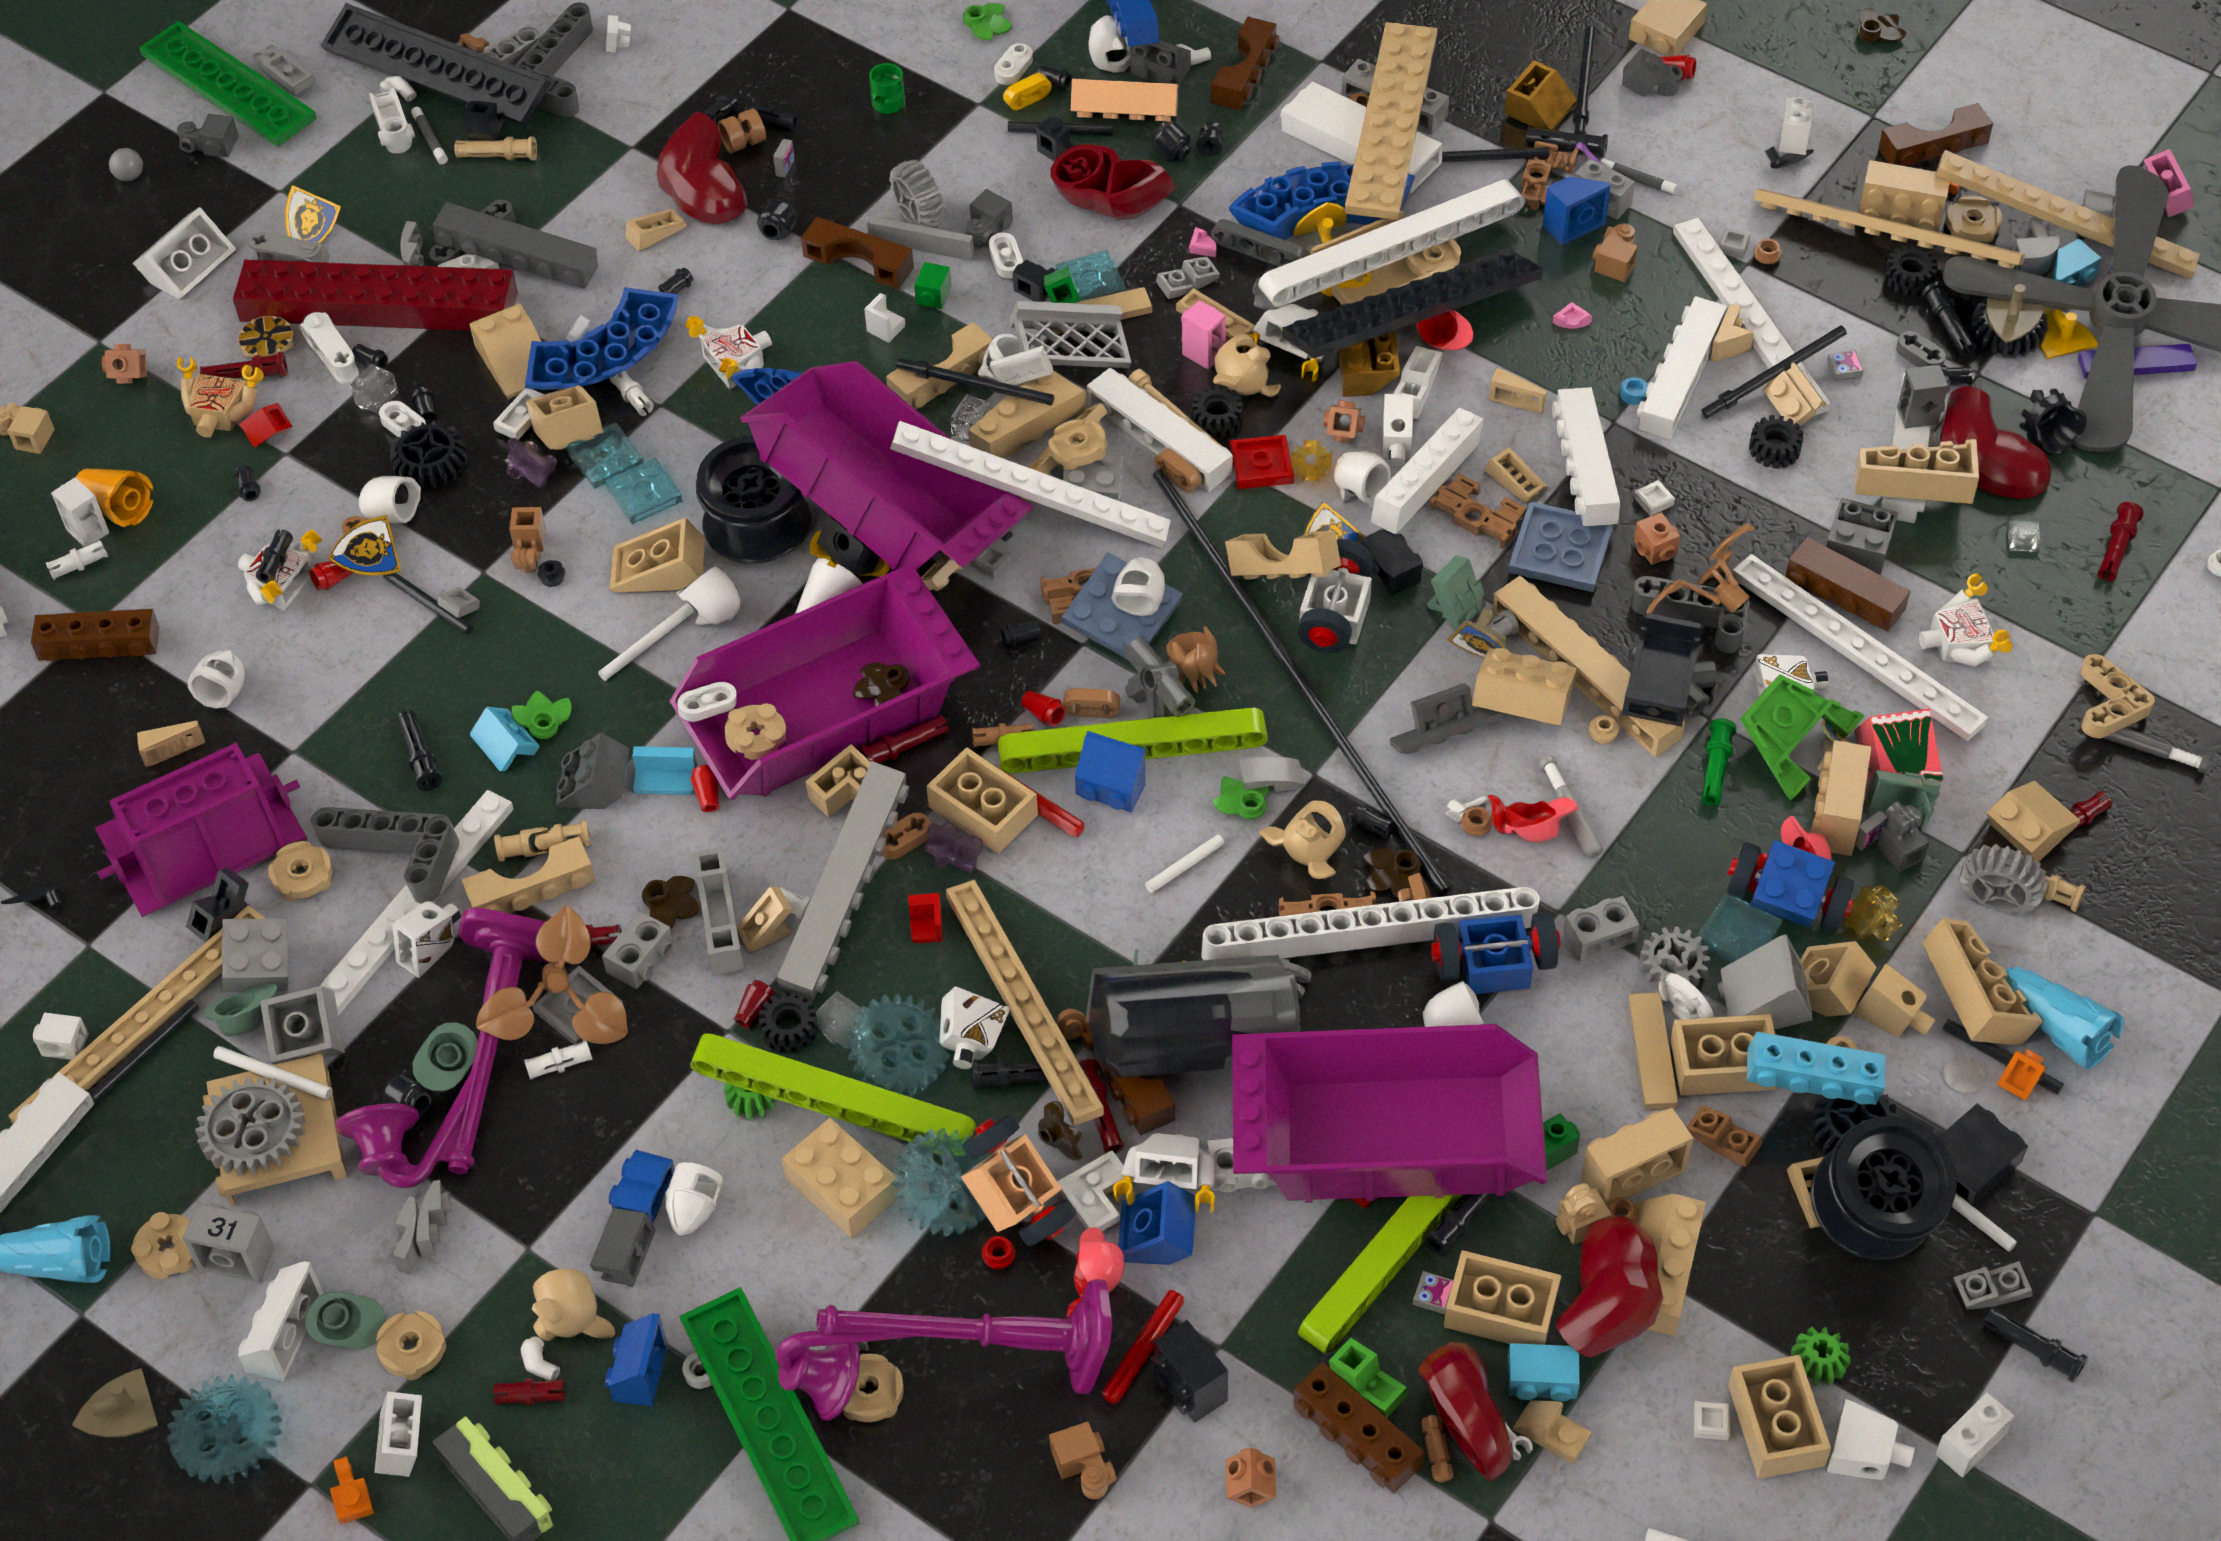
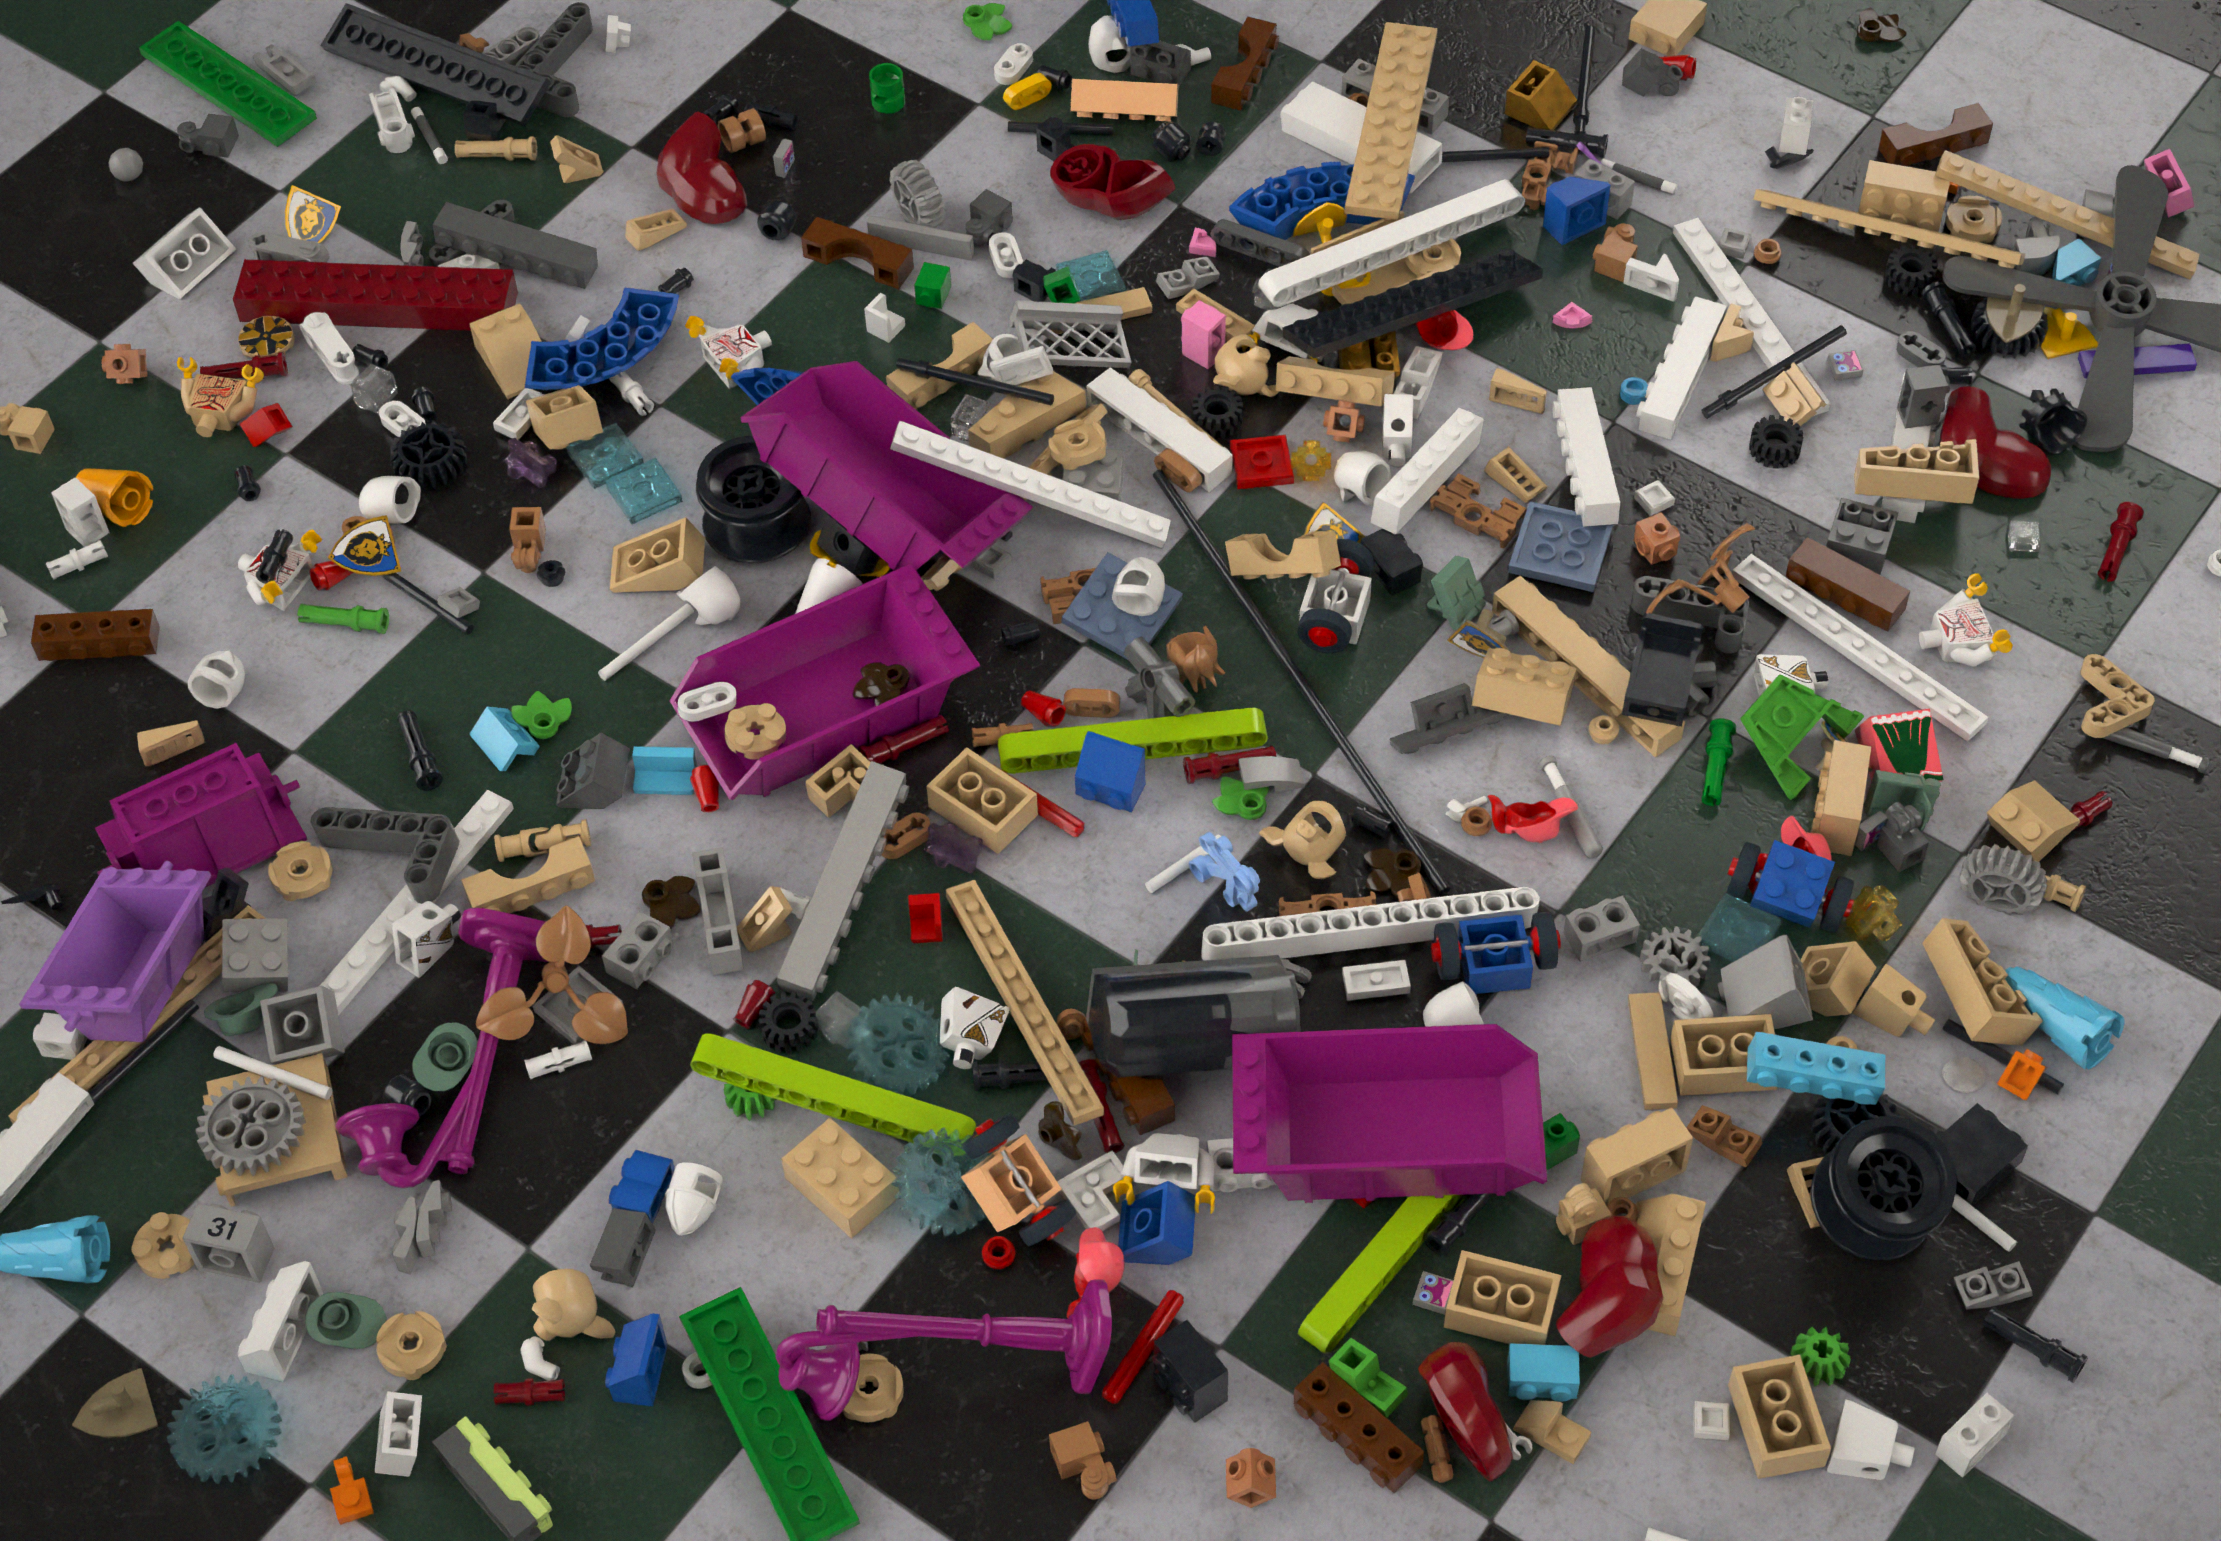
(123, 952): none -> medium lavender piece
(356, 618): none -> bright green pin
(575, 161): none -> tan slope
(1216, 765): none -> dark red pin
(1240, 880): none -> light blue plant
(1311, 379): none -> tan arch
(1376, 980): none -> white plate
(1657, 280): none -> white slope

